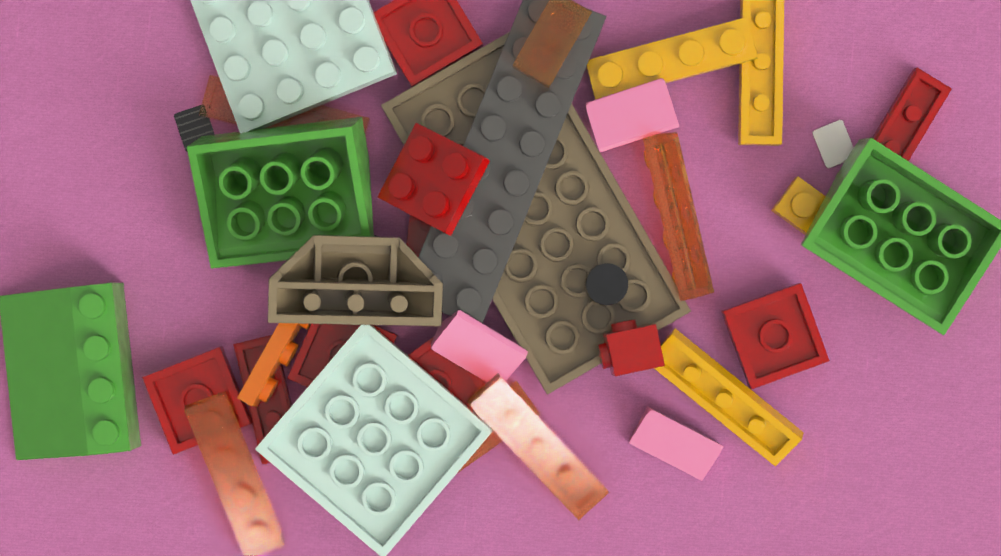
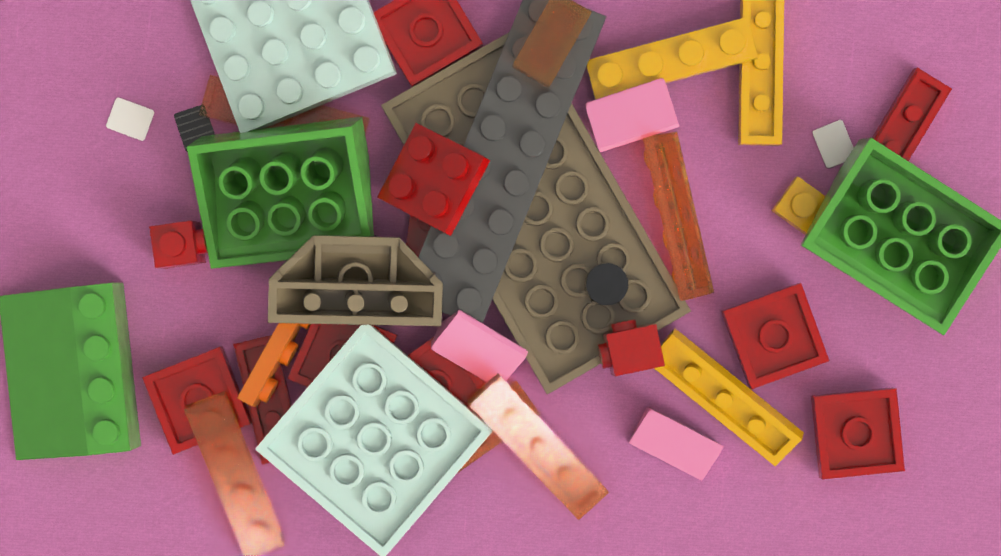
(130, 119): none -> white sticker
(178, 244): none -> red brick
(857, 433): none -> red plate

